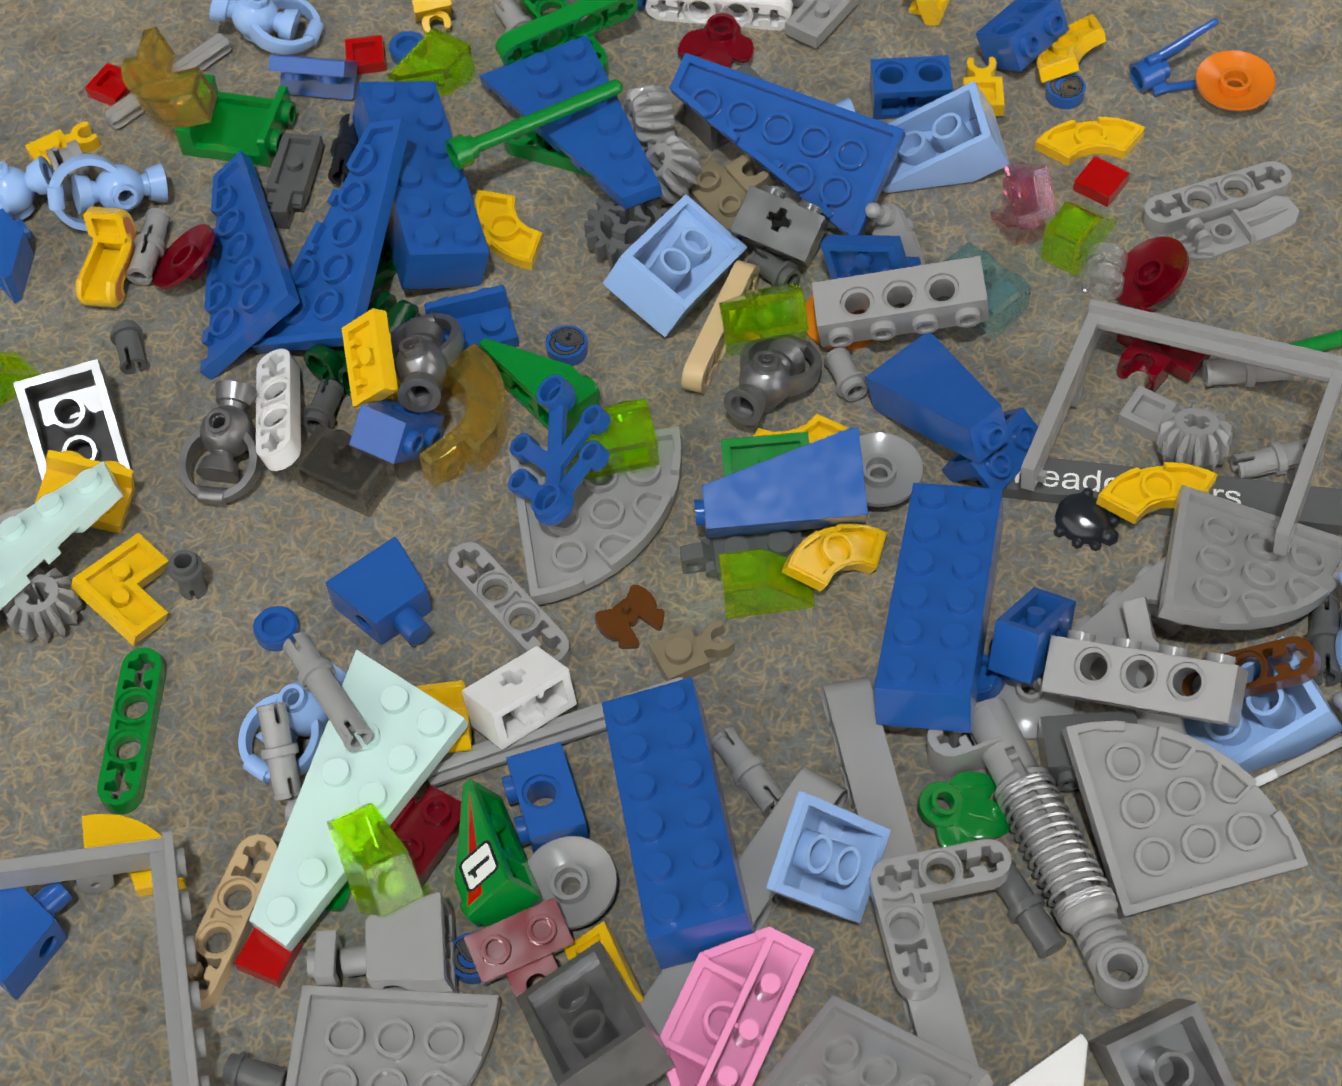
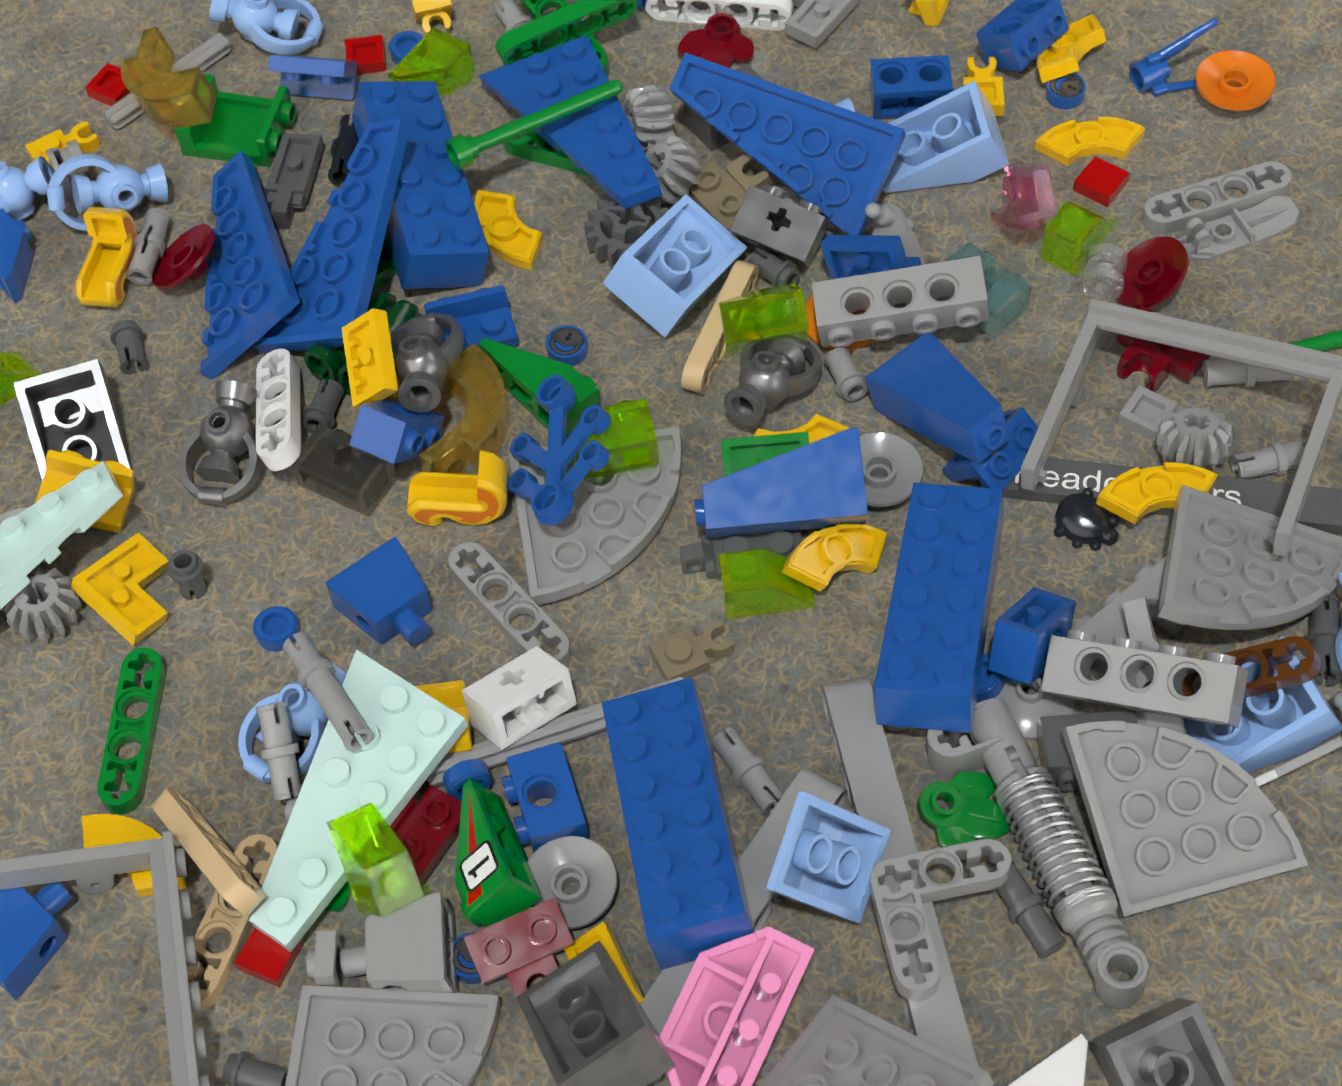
(208, 851): none -> tan beam
(458, 496): none -> yellow animal
(461, 772): none -> blue tile
(617, 622): reddish brown piece -> none

